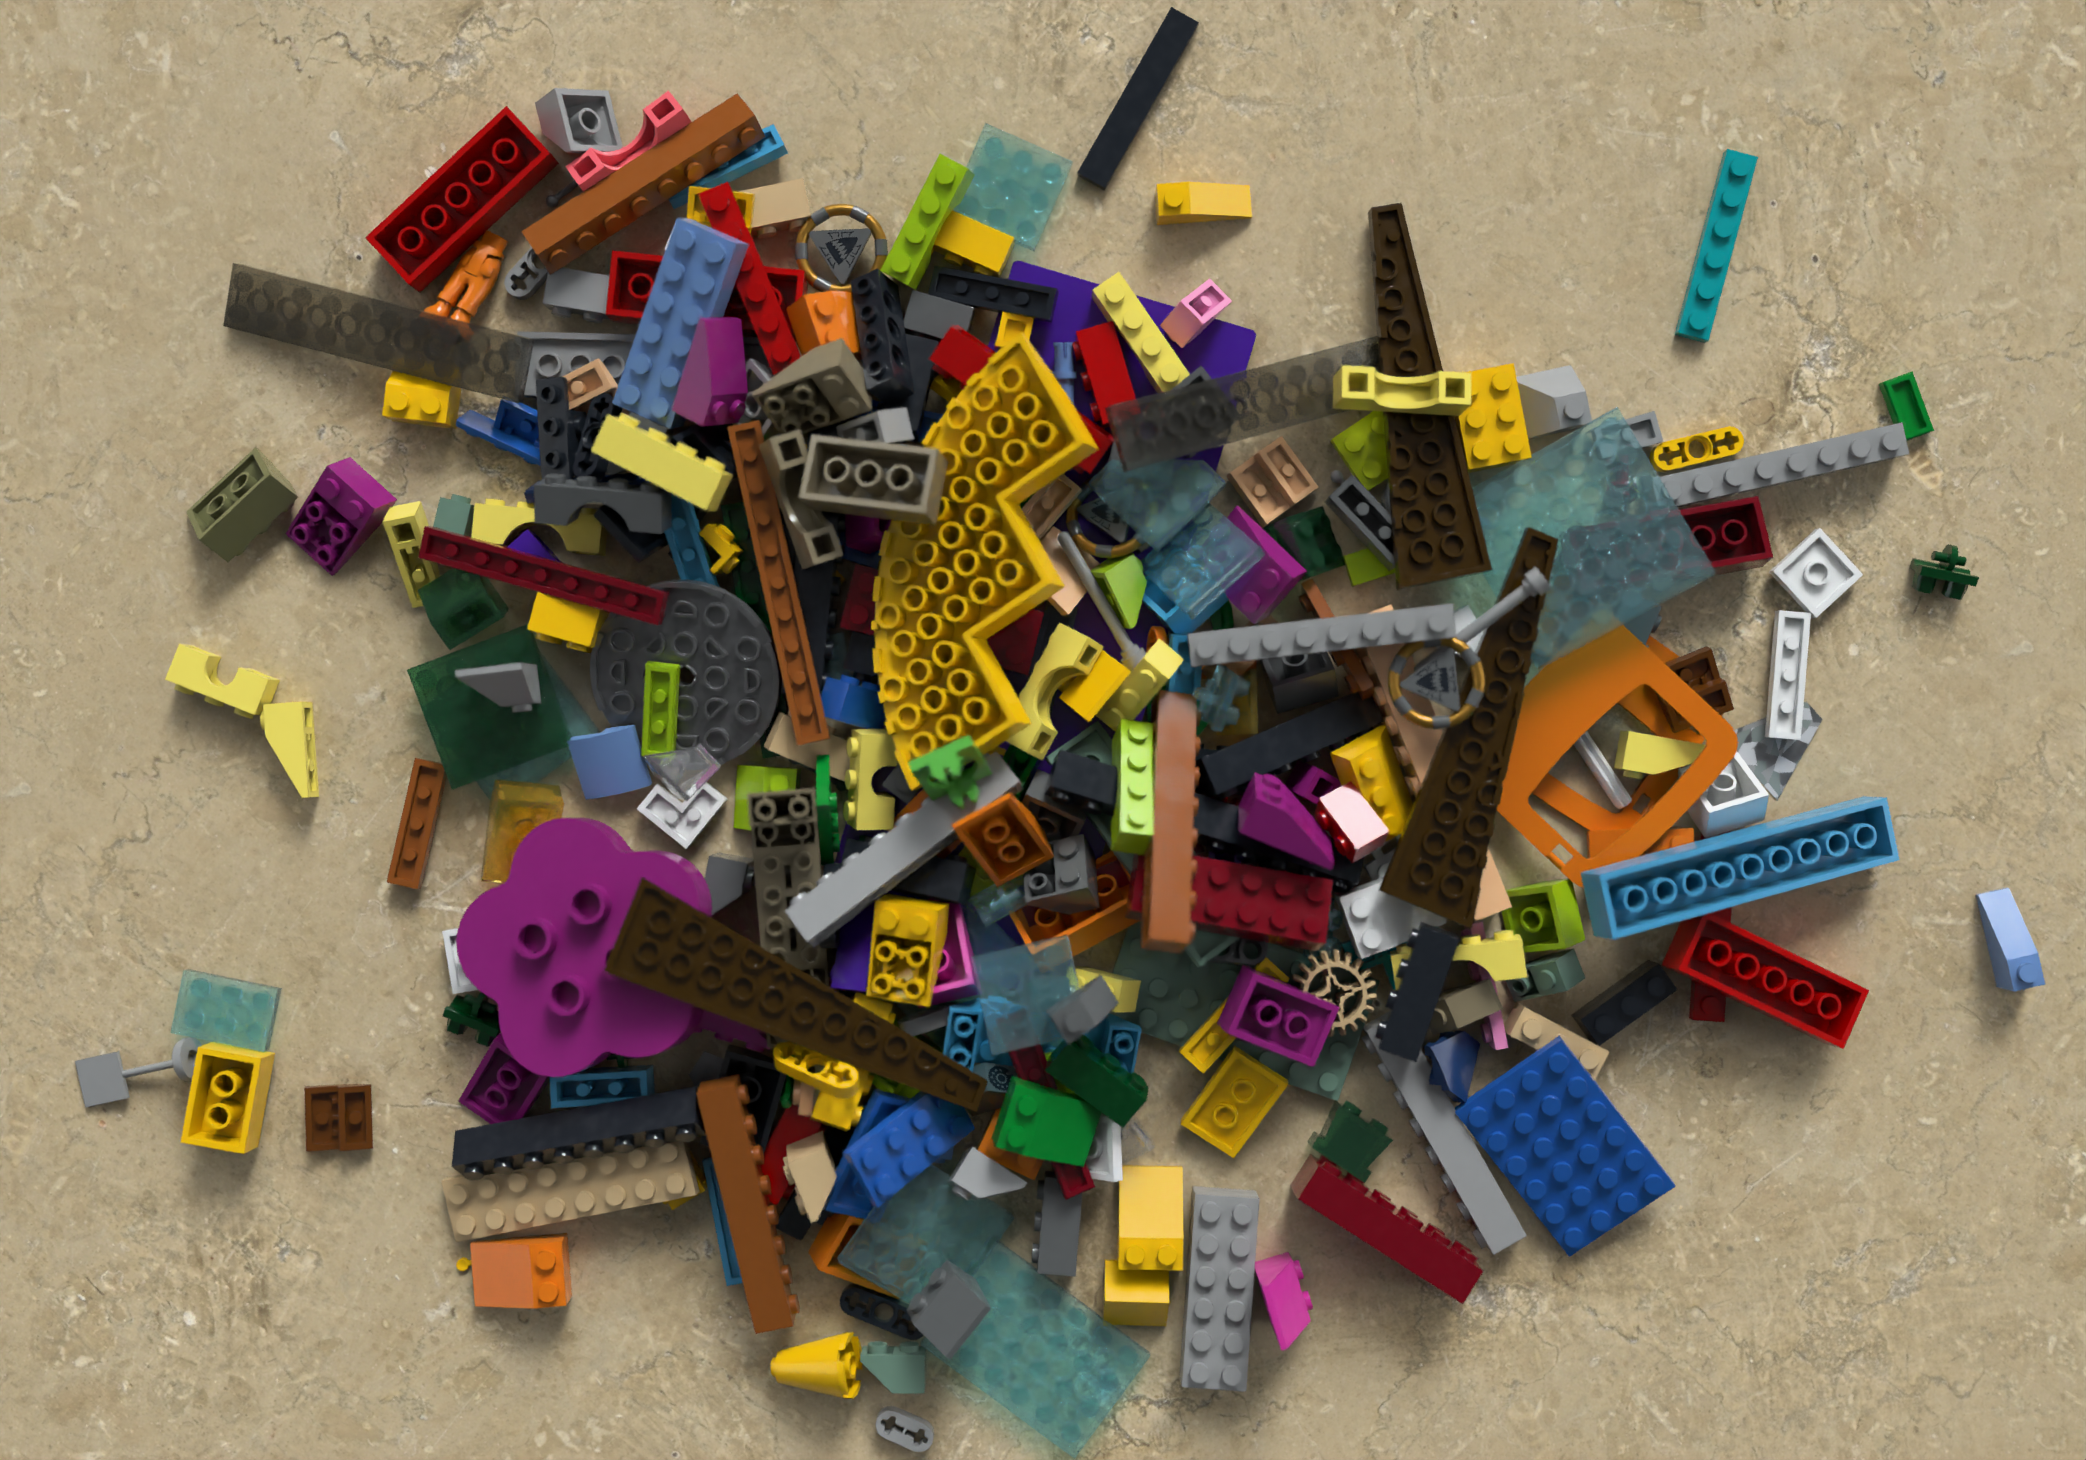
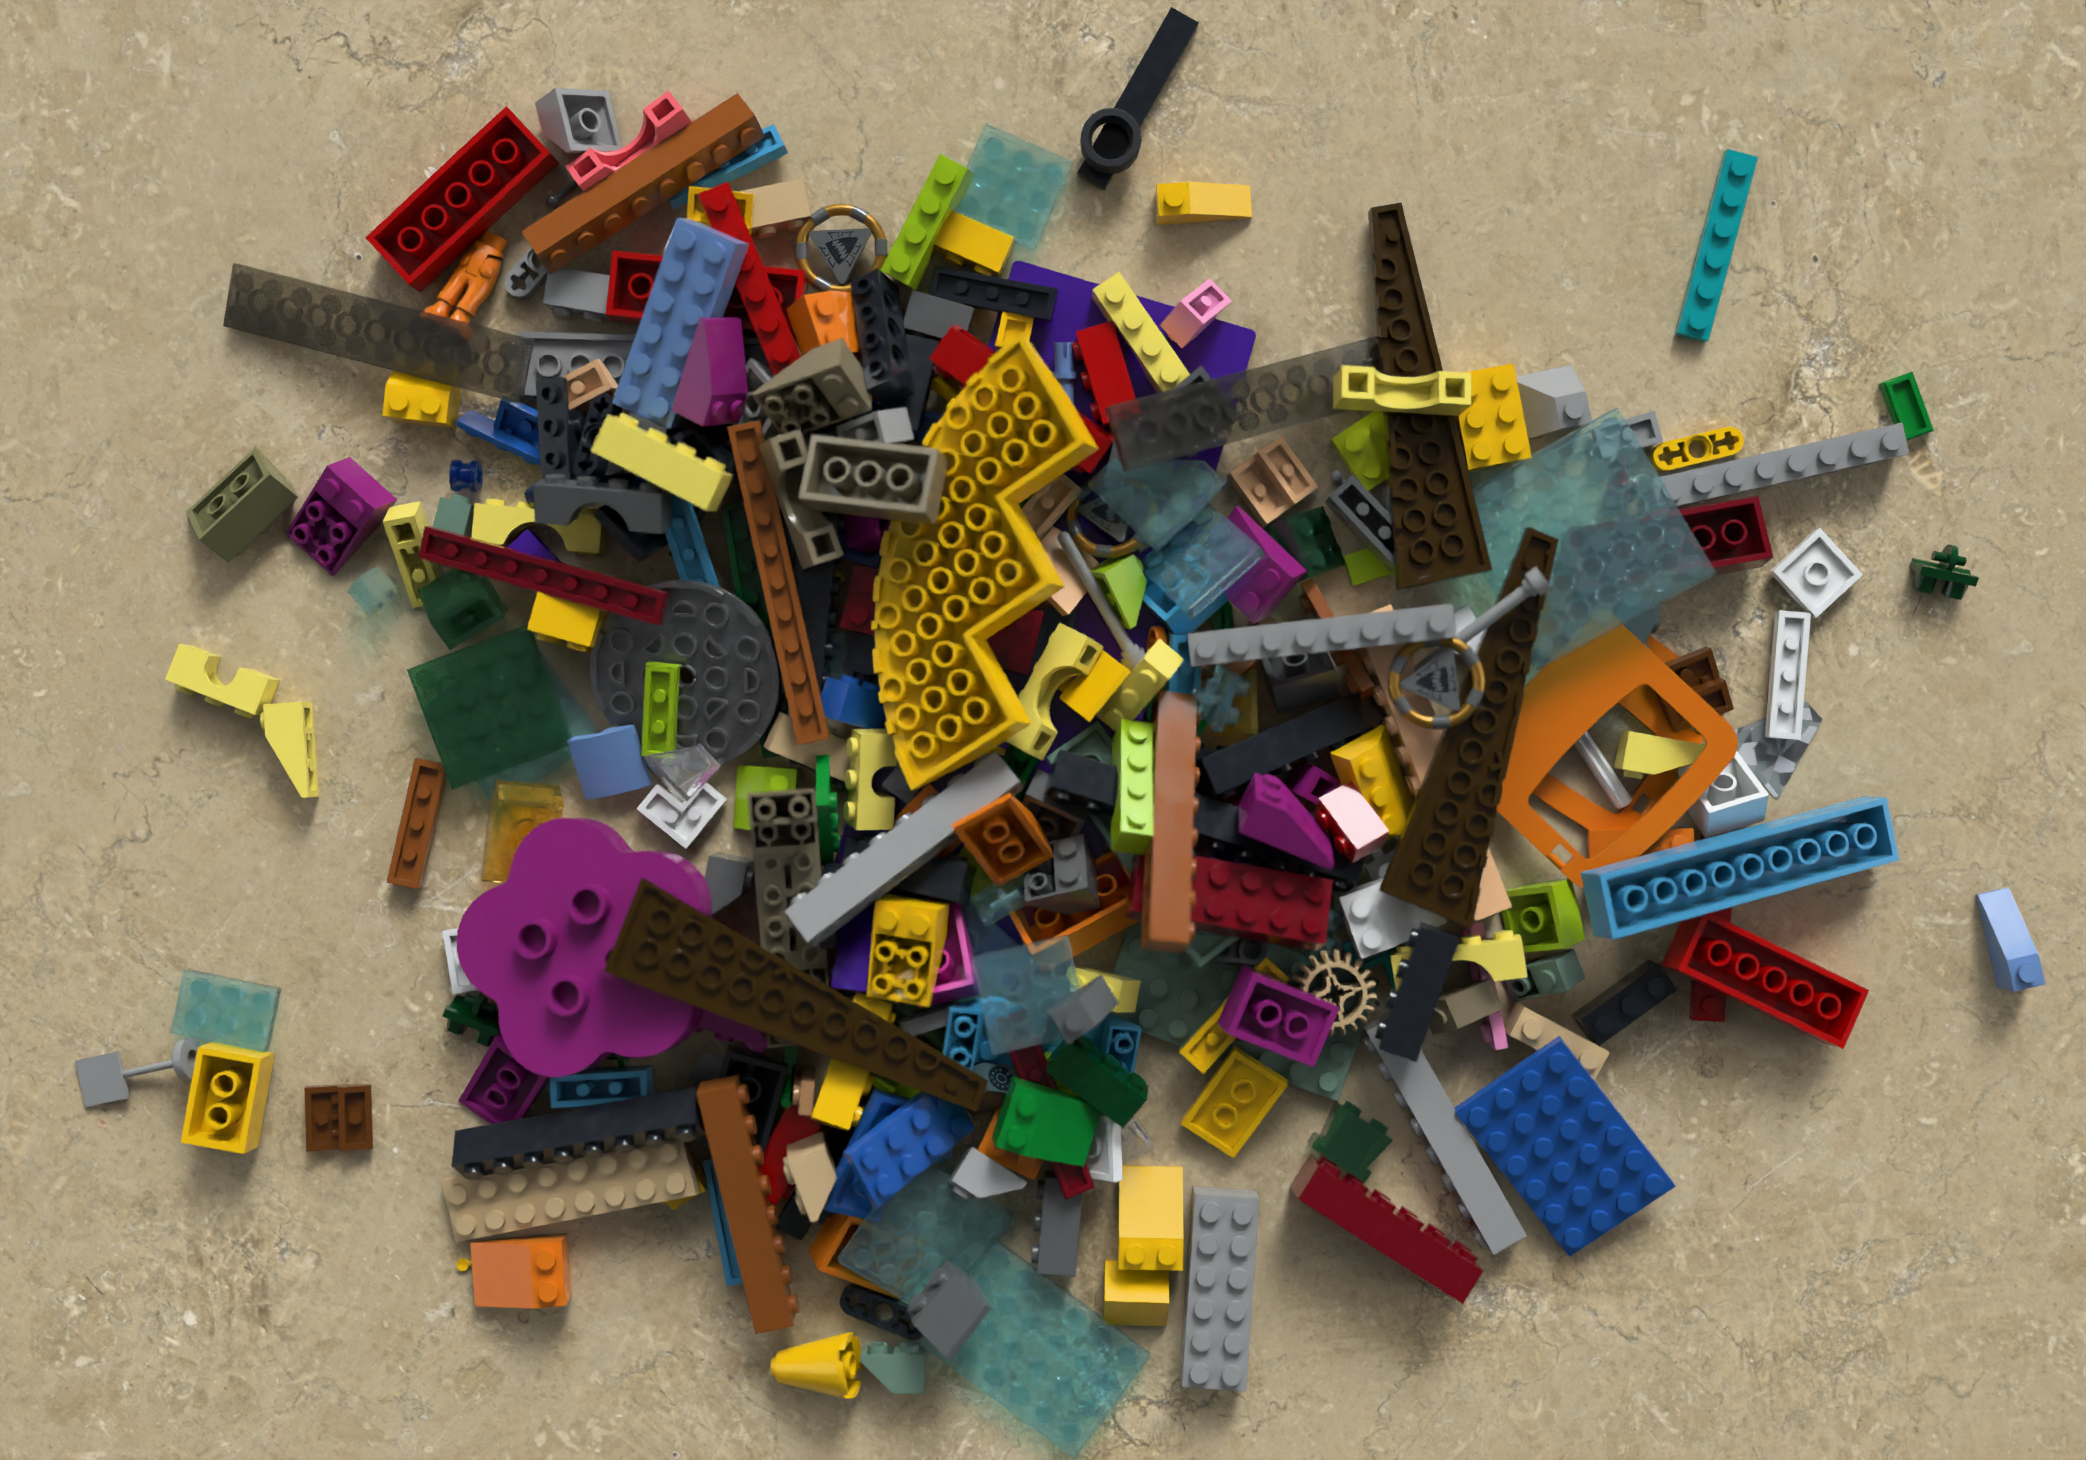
(373, 590): none -> clear light blue piece
(466, 475): none -> clear blue wheel
(506, 685): light grey slope -> none
(722, 541): yellow bracket -> none
(824, 1080): yellow beam -> none
(901, 1435): light grey beam -> none
(949, 761): bright green piece -> none
(1116, 116): none -> black tyre
(1283, 1297): dark pink slope -> none
(1453, 1063): dark blue slope -> none

